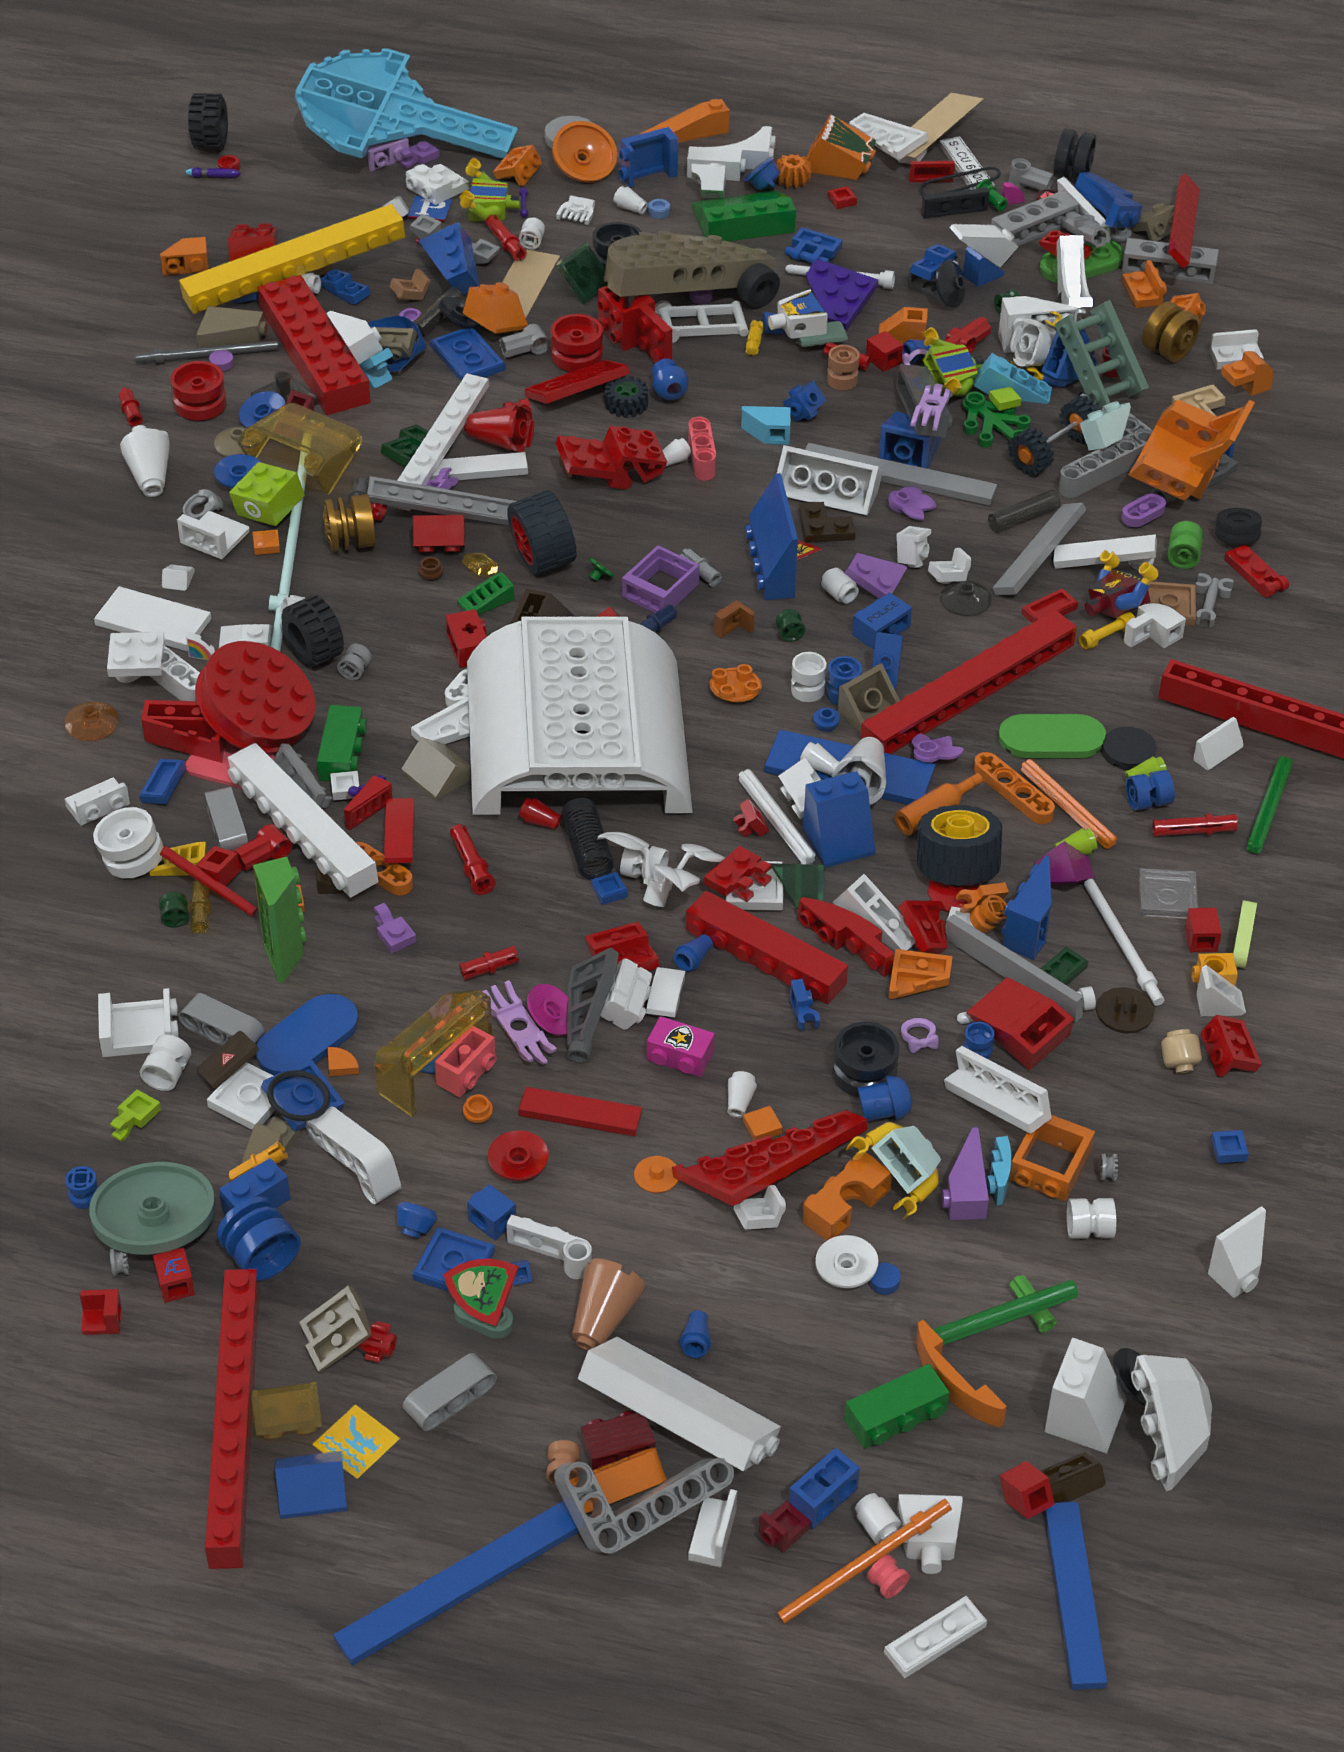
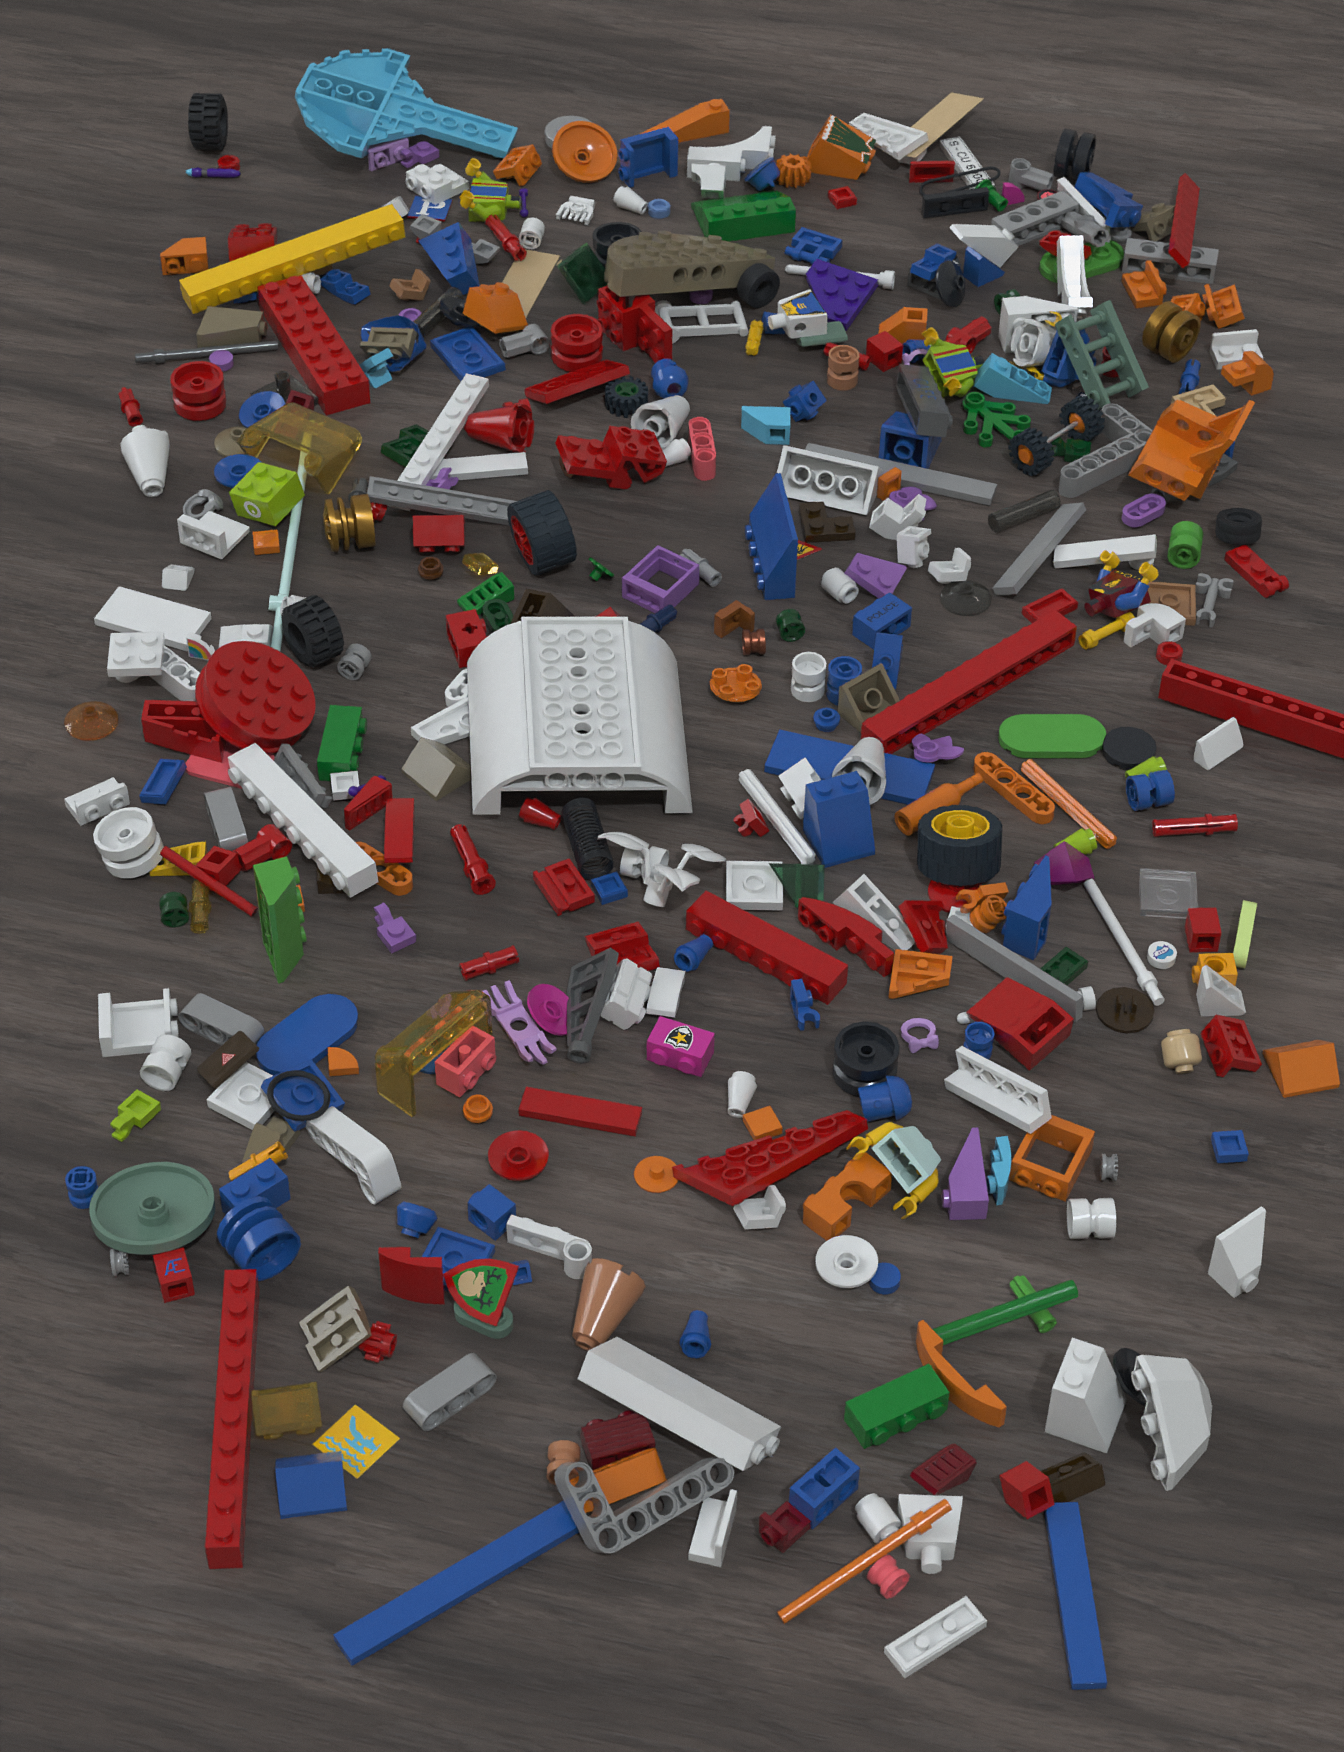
(101, 1311): red panel -> none
(357, 335): white slope -> none
(411, 1277): none -> red slope
(496, 614): none -> dark green plate
(564, 887): none -> red plate
(662, 417): none -> white cone
(733, 874): red plate -> none
(753, 641): none -> copper wheel
(819, 758): white cone -> none
(888, 483): none -> orange tile
(891, 518): none -> white brick
(929, 410): lavender piece -> none
(944, 1470): none -> dark red slope
(1005, 398): lime tile -> none
(1072, 449): none -> dark green plate
(1105, 426): light aqua slope -> none
(1161, 955): none -> white tile
(1167, 651): none -> red tile
(1190, 376): none -> blue pin
(1223, 306): none -> orange bracket
(1269, 805): green axle -> none
(1303, 1067): none -> orange slope

